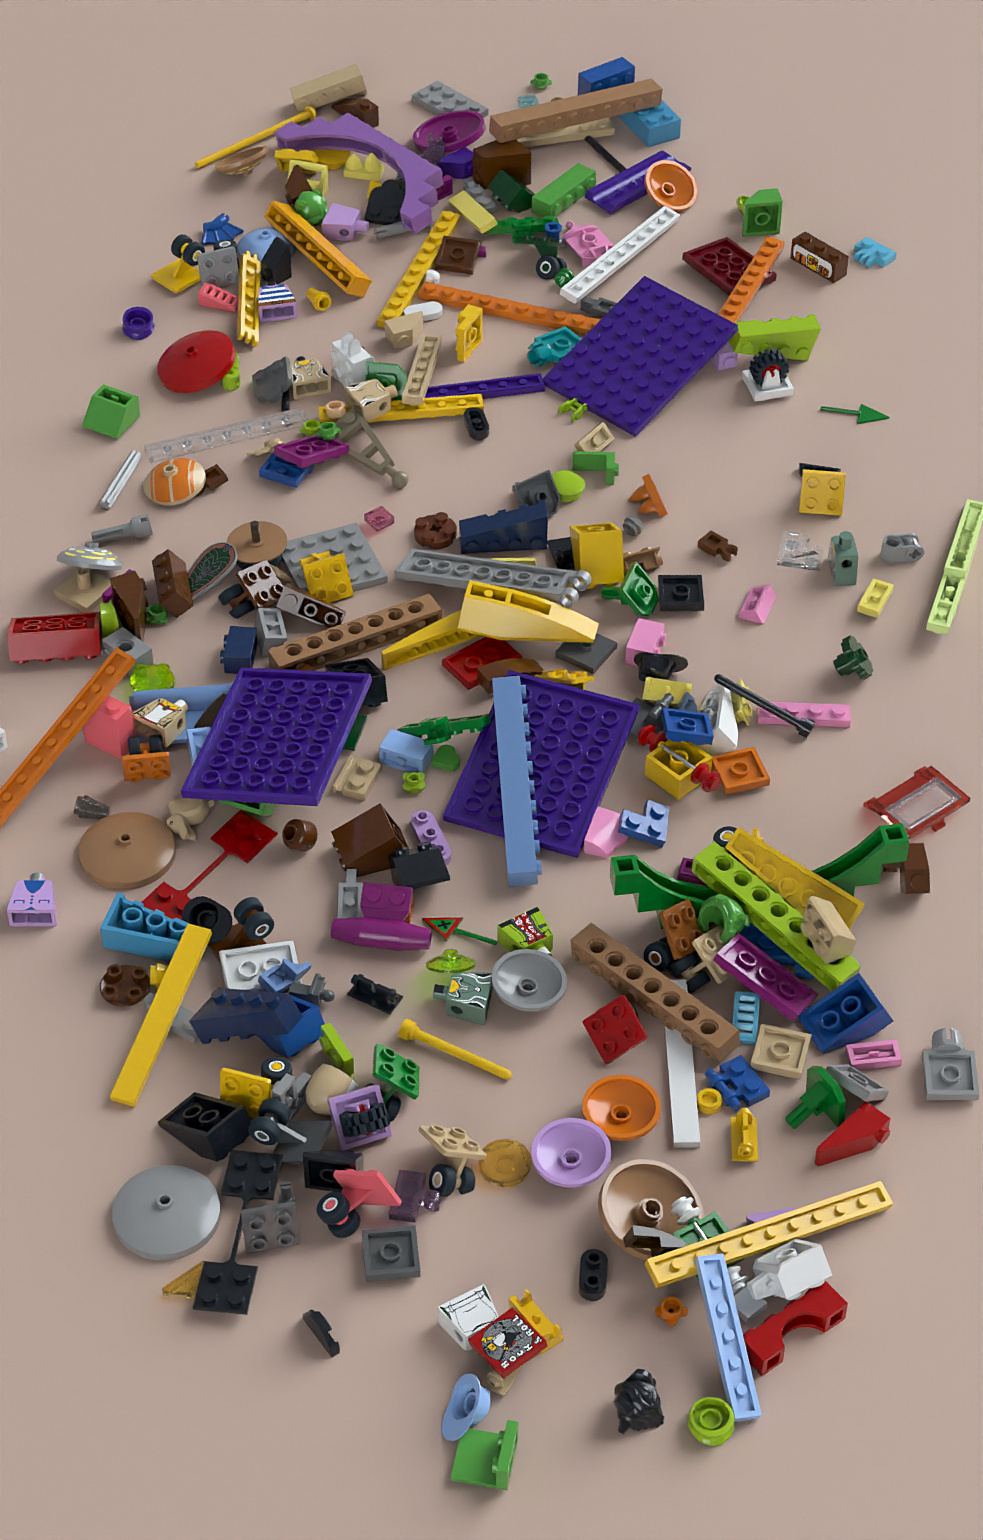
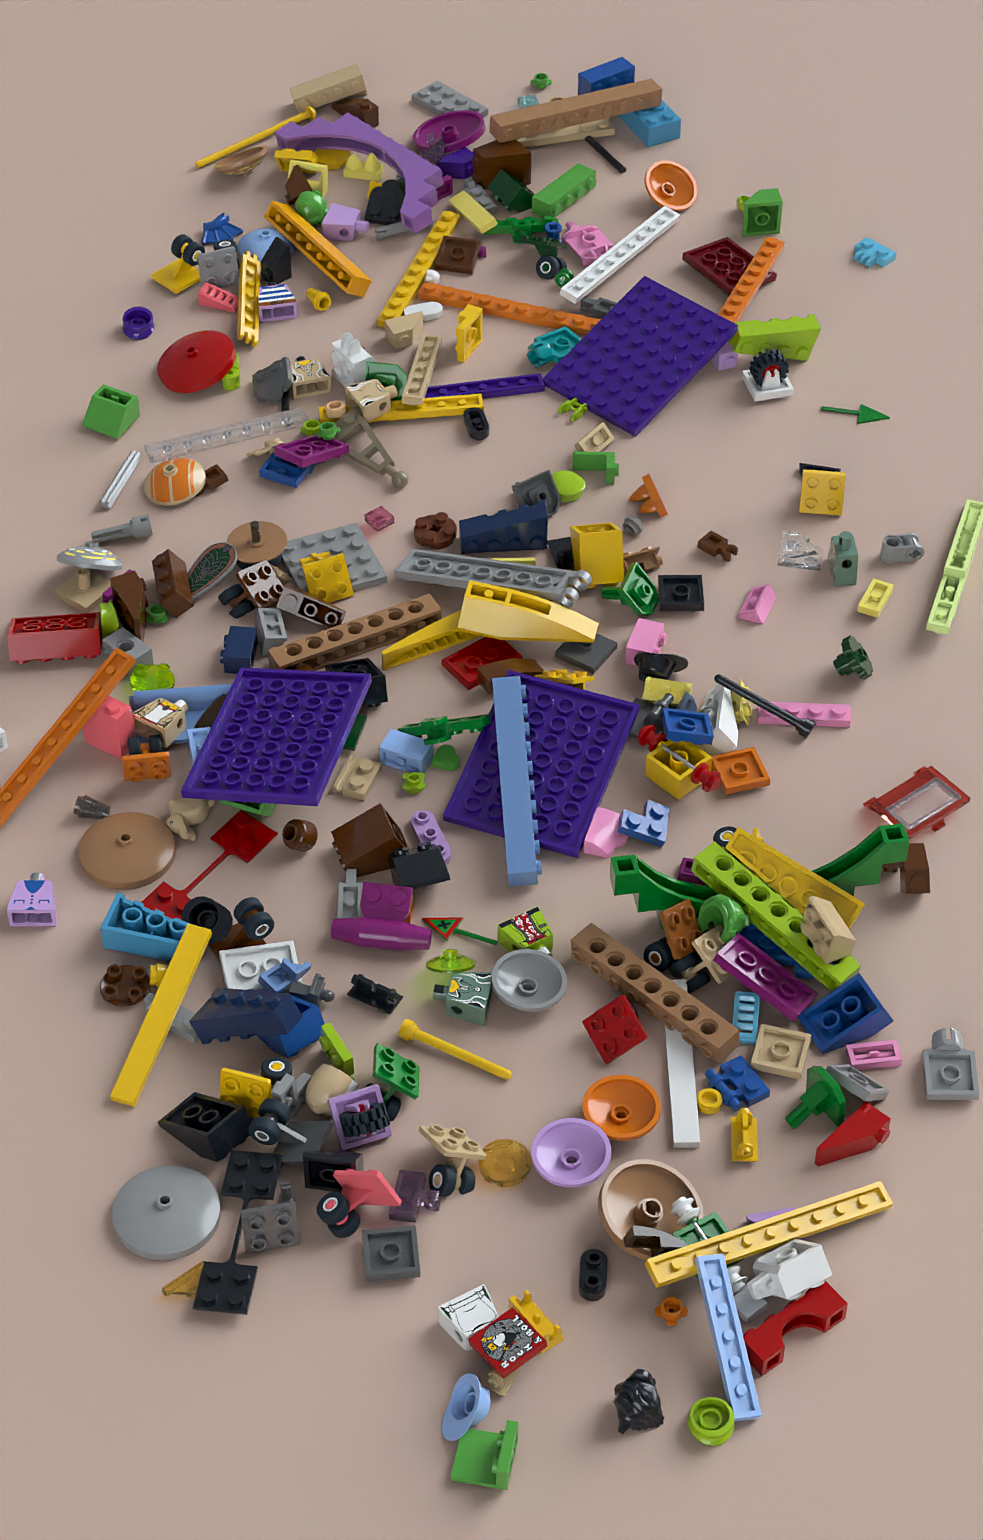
(321, 1328): black tile -> none
(626, 185): dark purple plate -> none
(819, 257): reddish brown brick -> none

